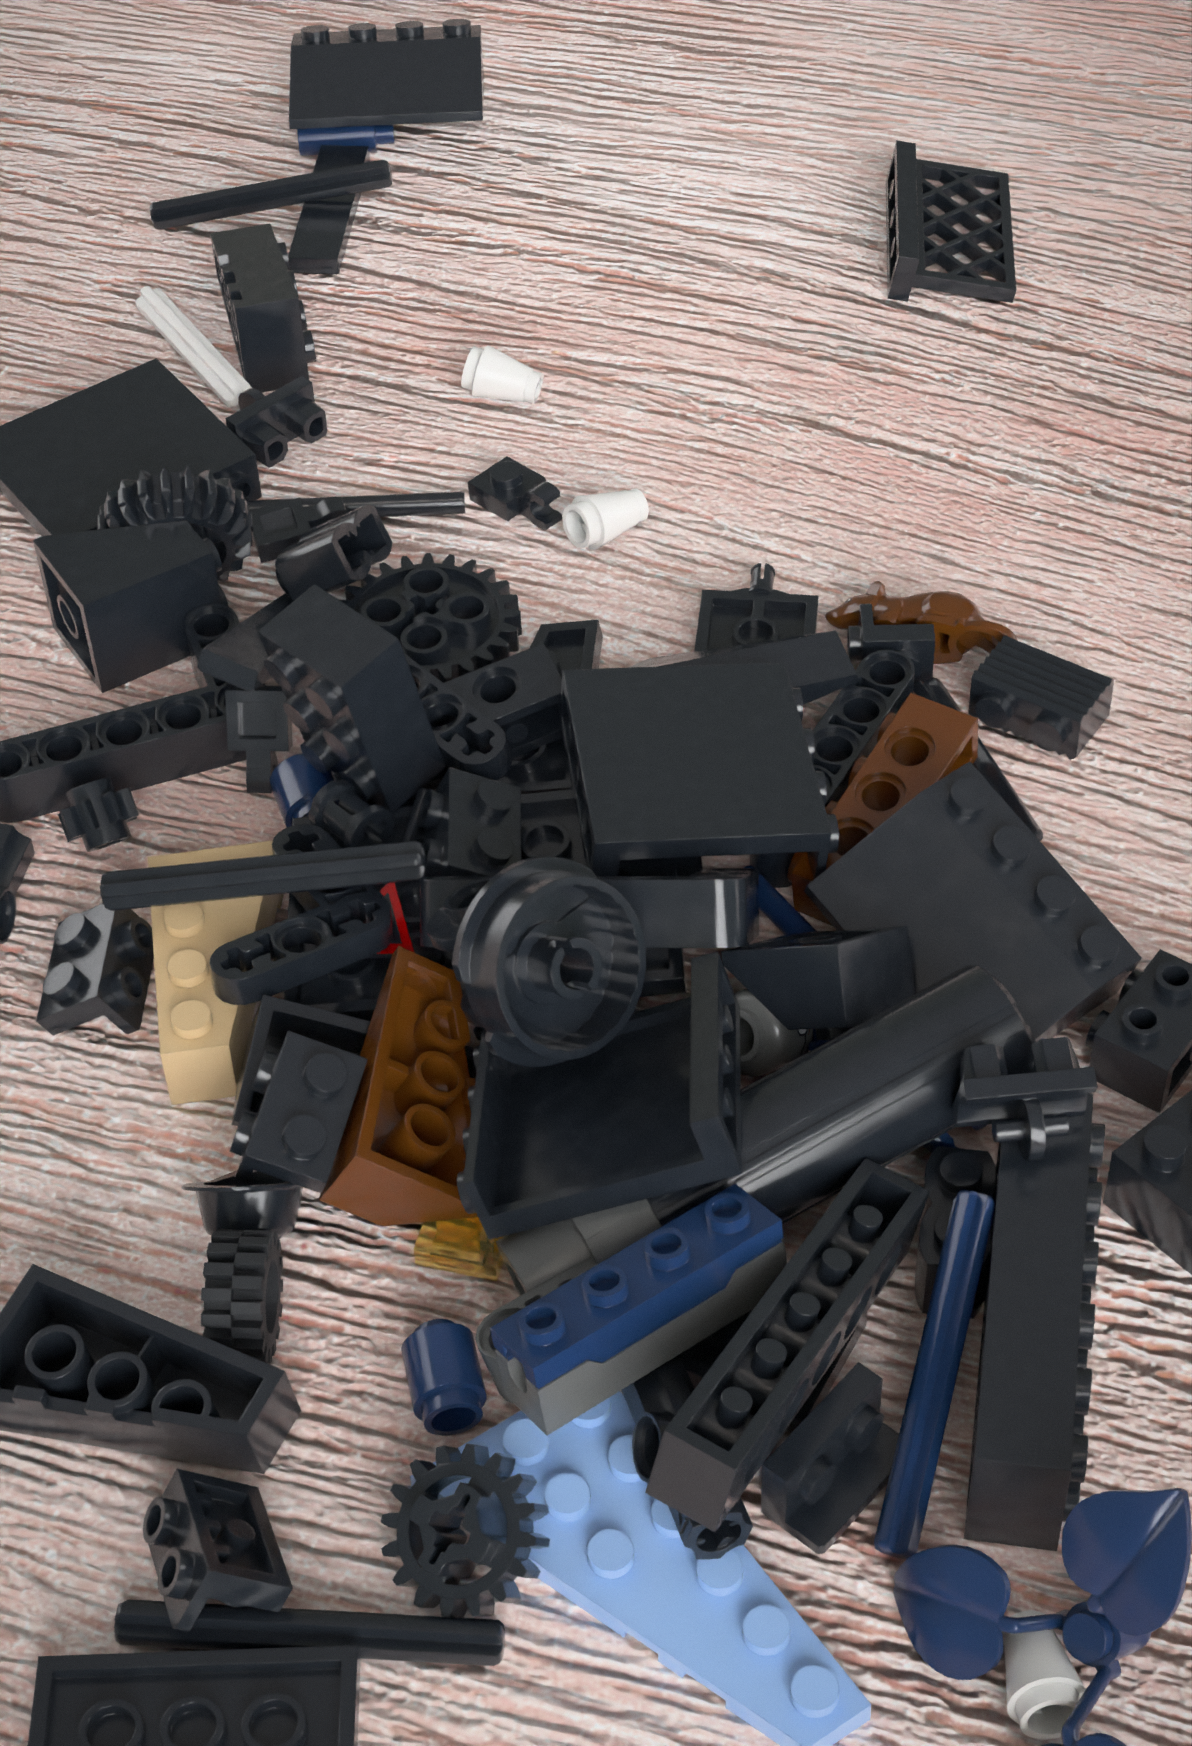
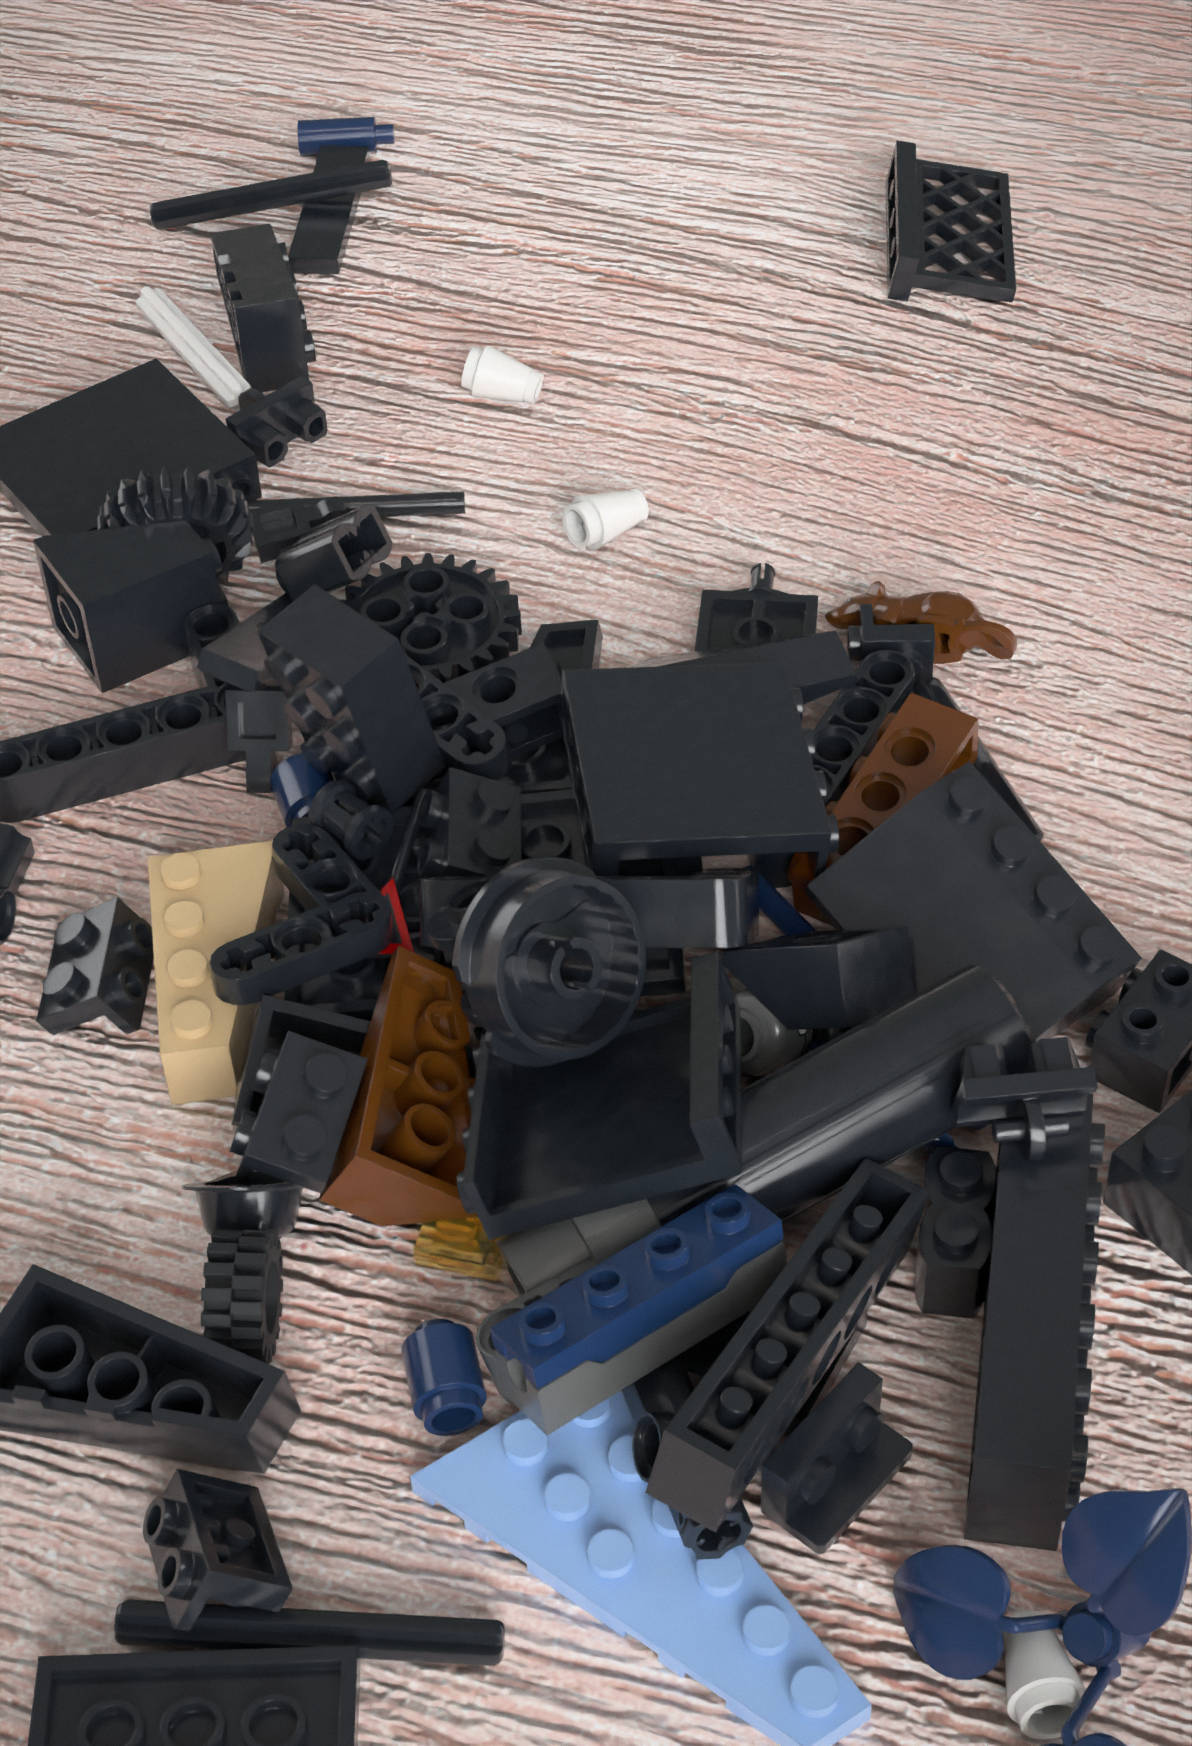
(98, 814): black gear -> none
(263, 875): black axle -> none
(386, 75): black slope -> none
(435, 1546): black gear -> none
(513, 490): black plate -> none
(934, 1376): dark blue axle -> none
(1040, 697): black brick -> none

